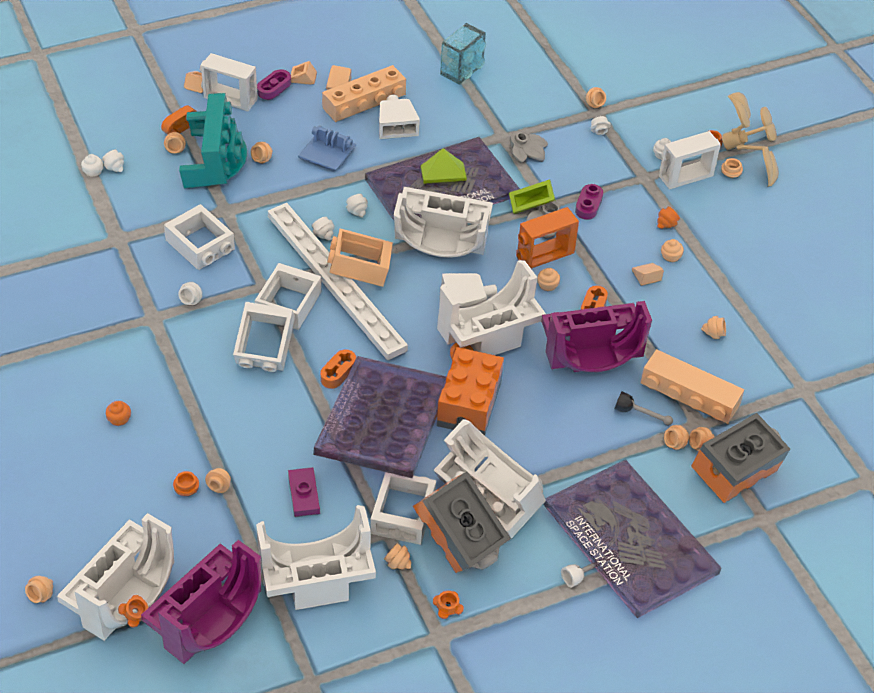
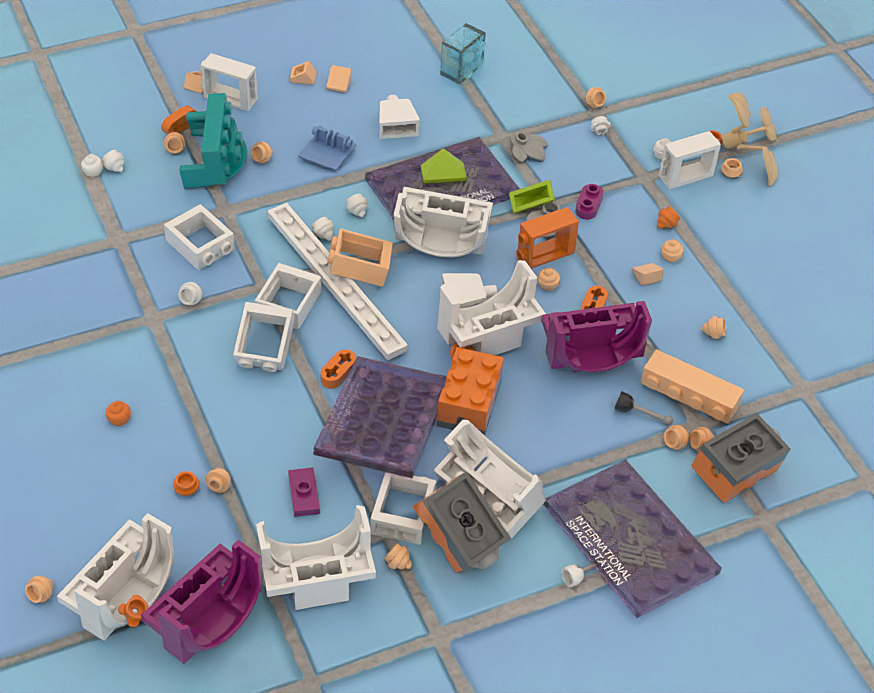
(274, 84): magenta plate -> none
(363, 93): light nougat brick -> none
(451, 598): orange plate -> none

